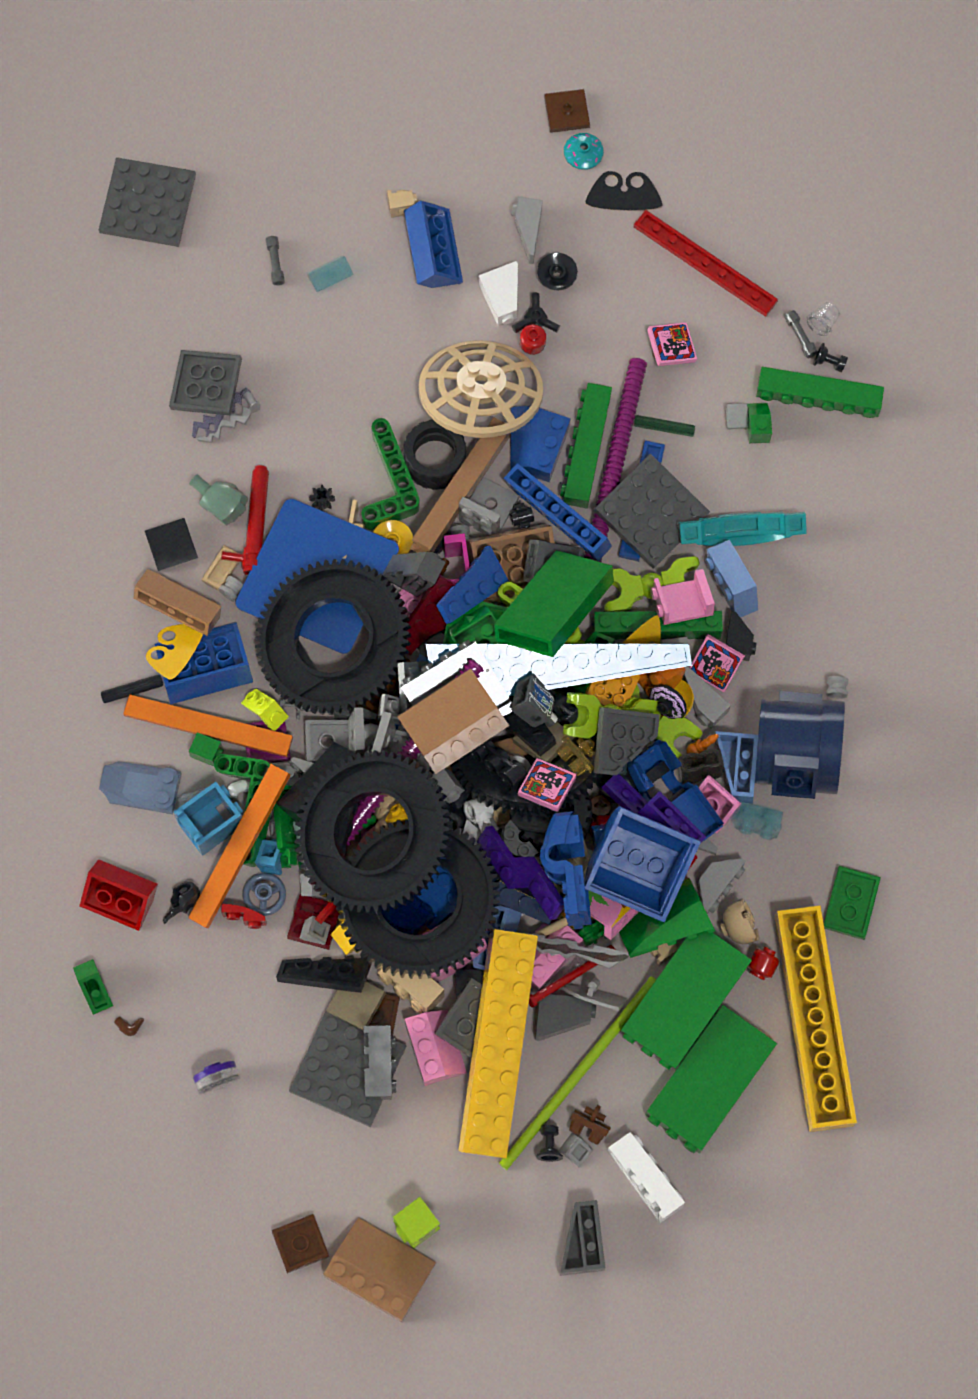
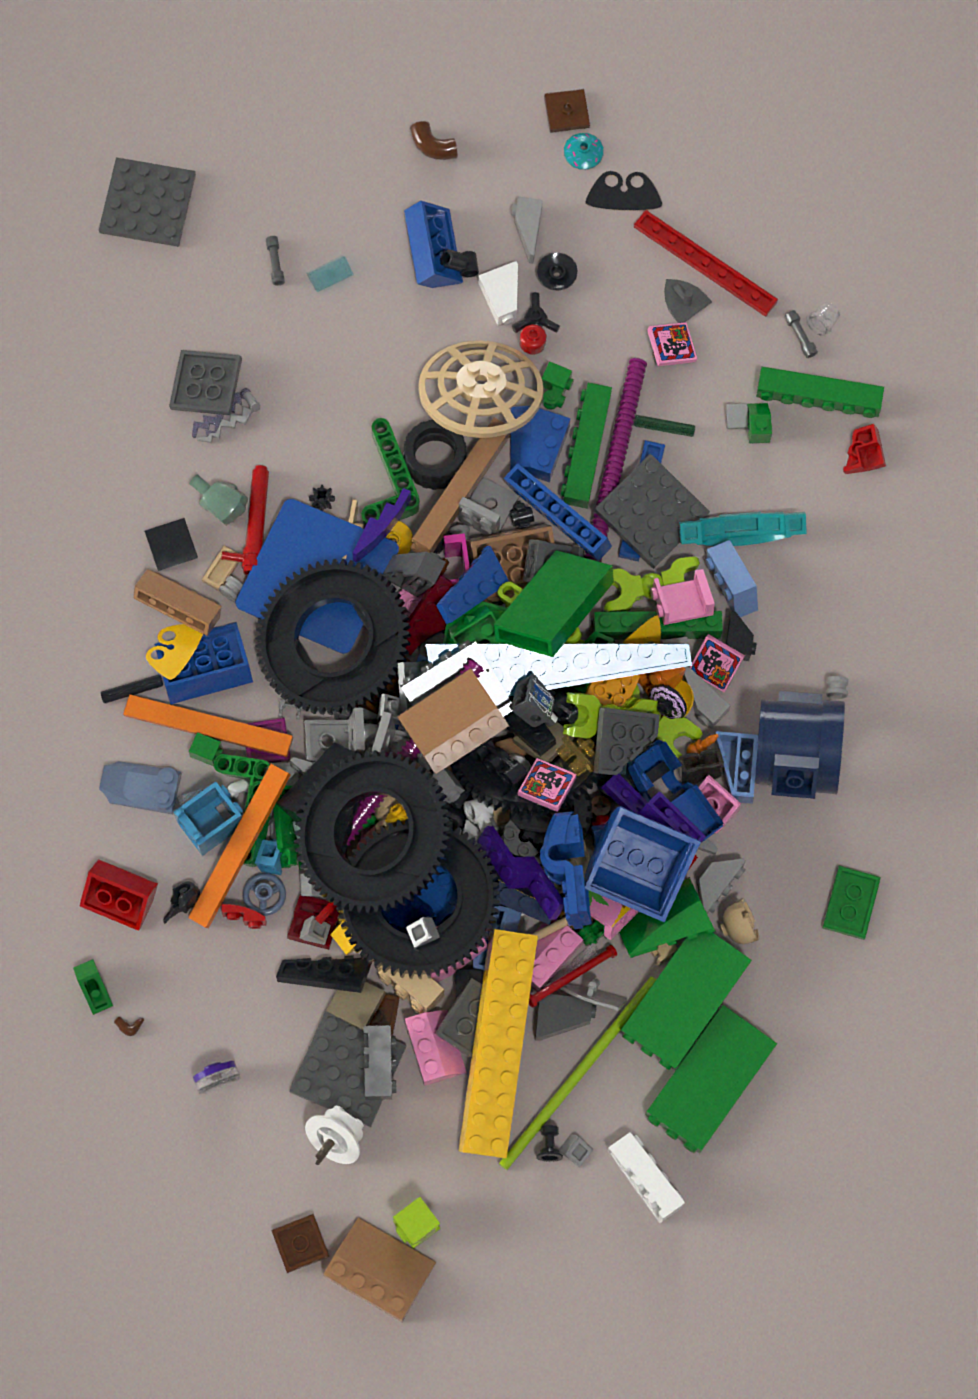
(265, 708): neon yellow bracket -> none
(335, 1136): none -> white piece
(378, 529): none -> dark purple slope
(400, 201): tan brick -> none
(422, 931): none -> light grey slope
(431, 146): none -> reddish brown cylinder
(463, 262): none -> black piece
(556, 381): none -> green brick
(566, 948): light grey sword -> none
(584, 1241): dark grey wedge -> none
(598, 1128): reddish brown hips -> none
(684, 299): none -> dark grey shield
(759, 821): clear light blue bracket -> none
(763, 963): red head -> none
(815, 1019): yellow brick -> none
(823, 355): black piece -> none
(866, 451): none -> red slope

